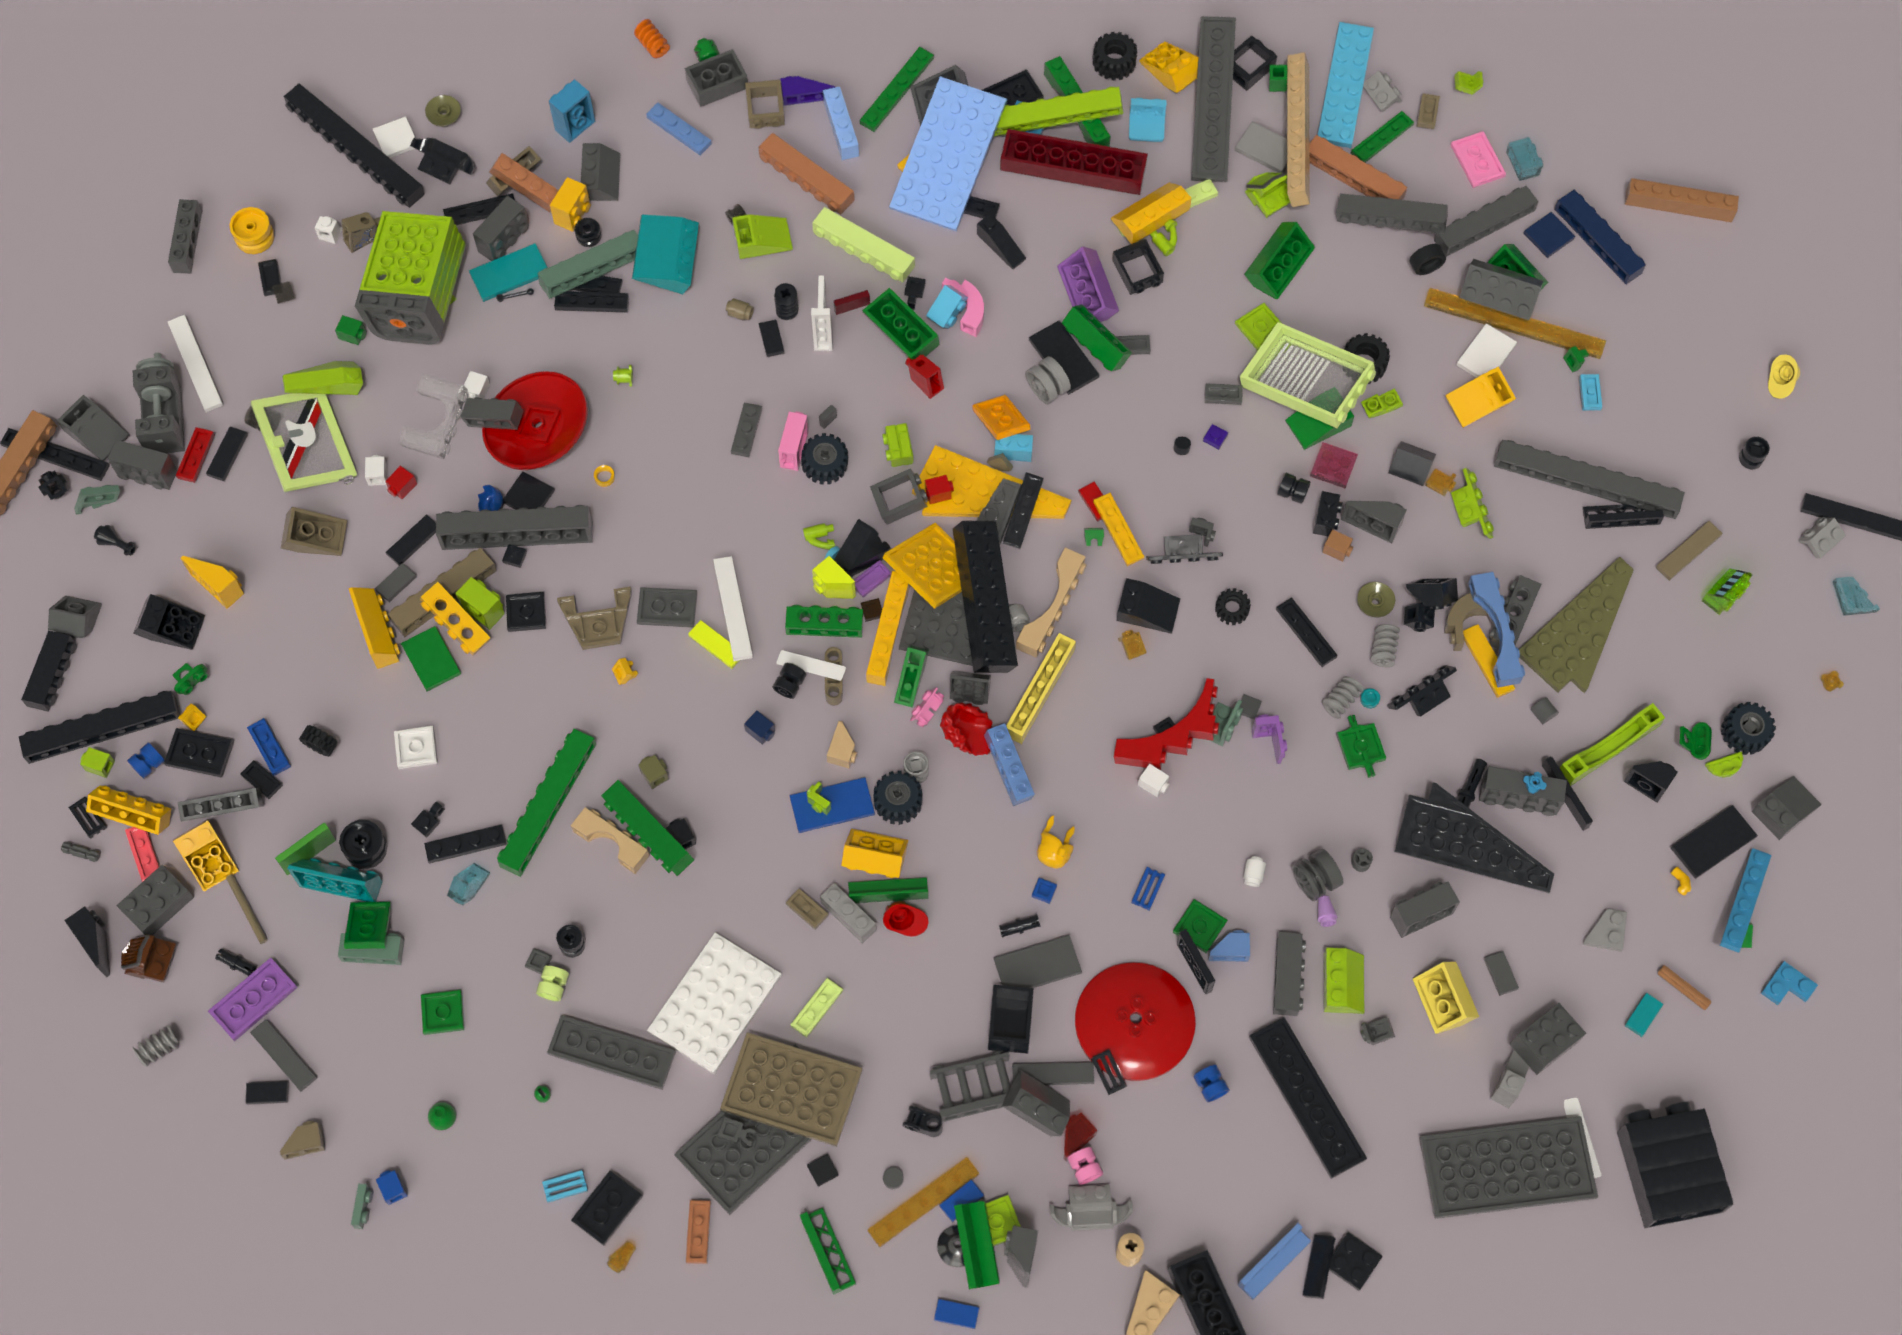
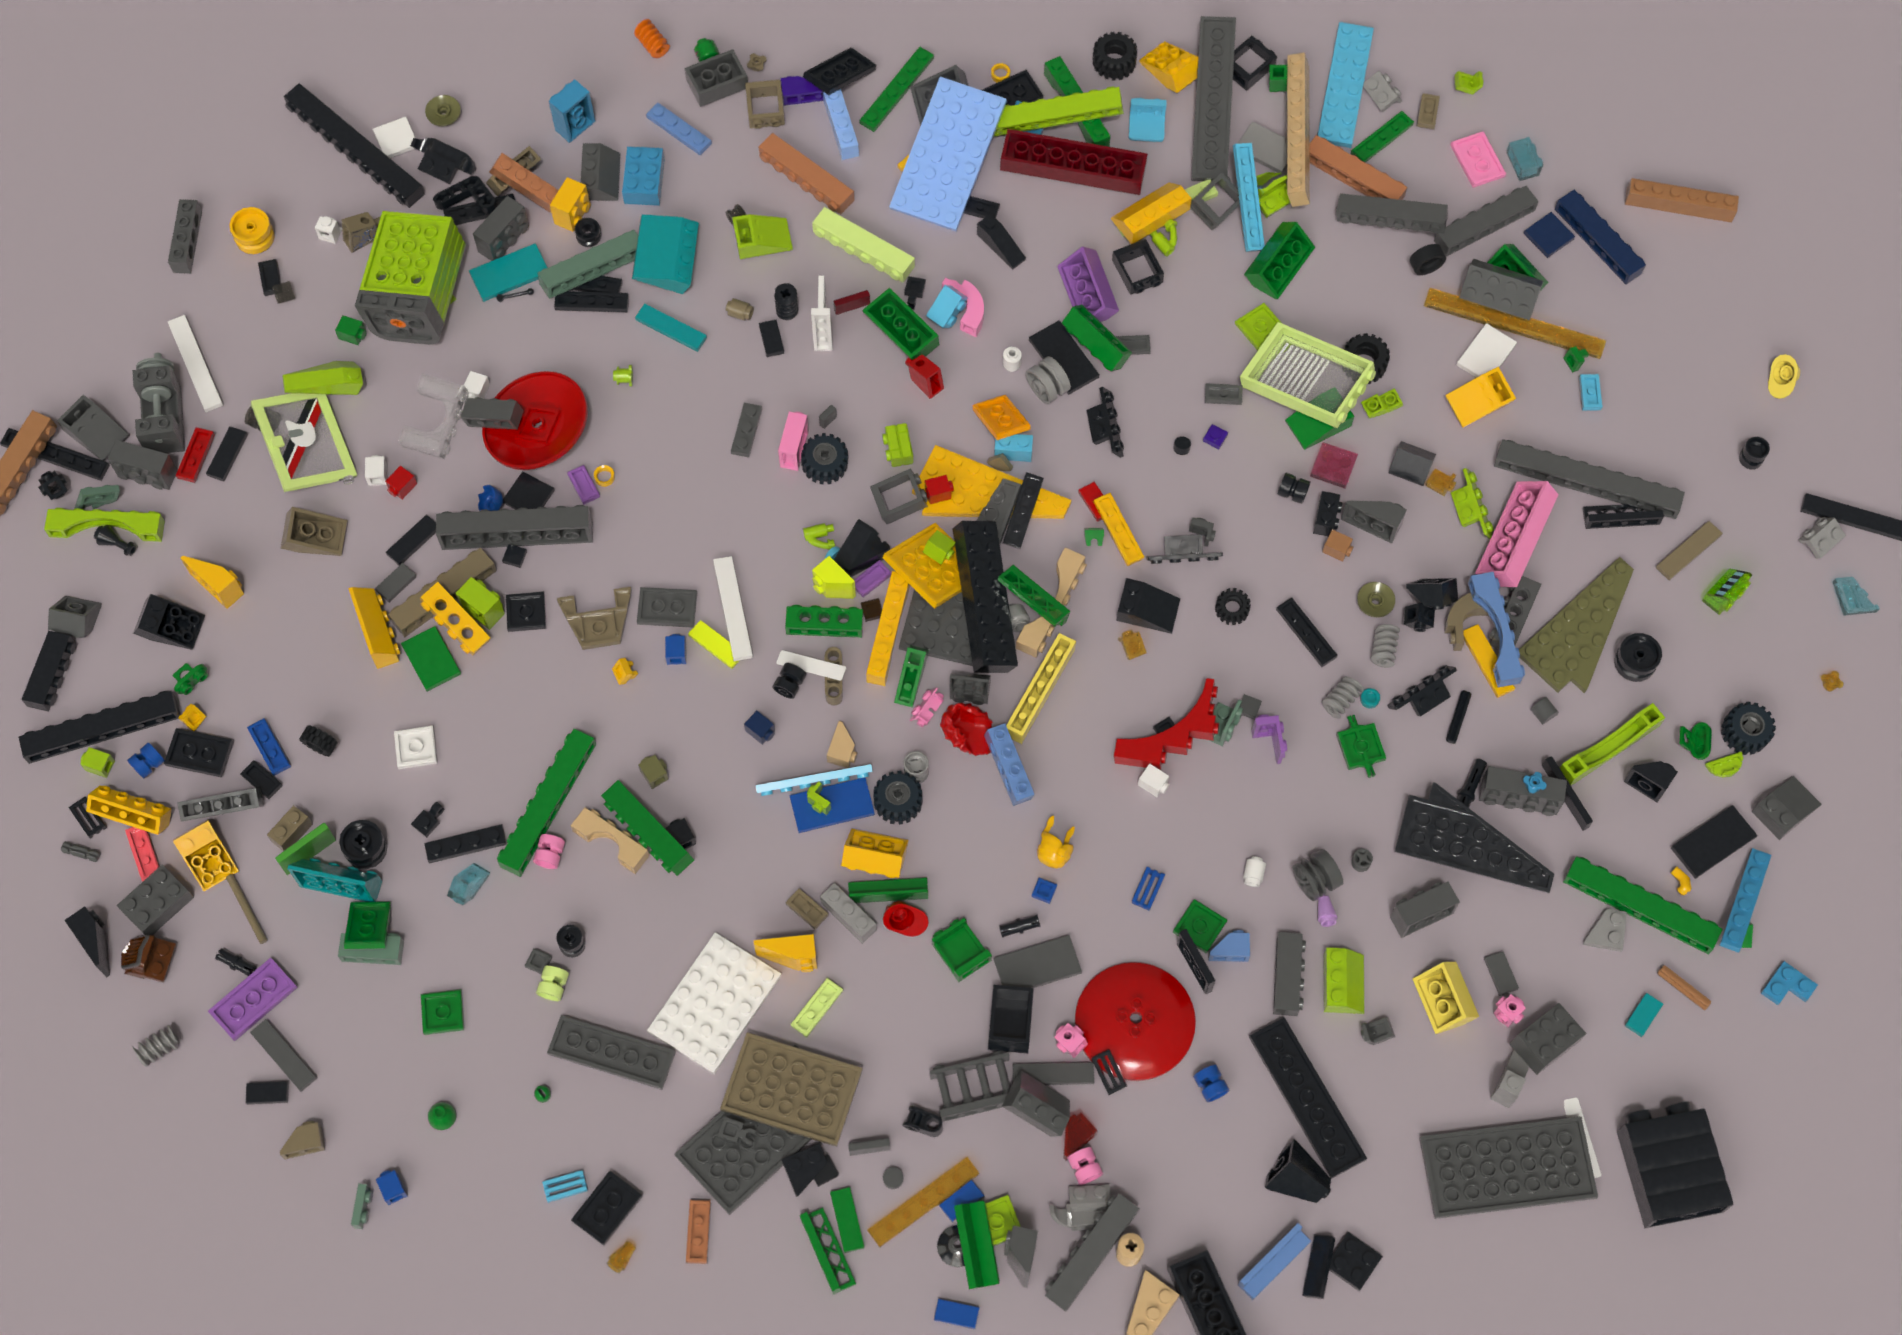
(66, 523): none -> lime arch
(289, 828): none -> dark tan brick
(472, 190): none -> black beam
(549, 851): none -> bright pink wheel
(583, 484): none -> medium lavender tile
(643, 176): none -> dark azure brick
(671, 327): none -> teal tile
(675, 649): none -> blue brick
(756, 66): none -> dark tan plate
(791, 951): none -> yellow slope
(804, 1167): none -> black wing
(805, 781): none -> plate
(839, 71): none -> black tile
(847, 1220): none -> green tile
(869, 1146): none -> dark grey tile
(939, 547): none -> lime brick
(960, 949): none -> green panel
(999, 66): none -> yellow piece
(1012, 359): none -> white brick
(1034, 596): none -> green fence
(1070, 1039): none -> bright pink brick
(1092, 1252): none -> dark grey brick
(1104, 423): none -> black bracket
(1205, 213): none -> dark grey window
(1248, 197): none -> medium azure plate
(1298, 1175): none -> black slope
(1458, 717): none -> black axle
(1509, 1016): none -> bright pink brick
(1518, 531): none -> bright pink brick
(1638, 657): none -> black wheel
(1643, 905): none -> green brick

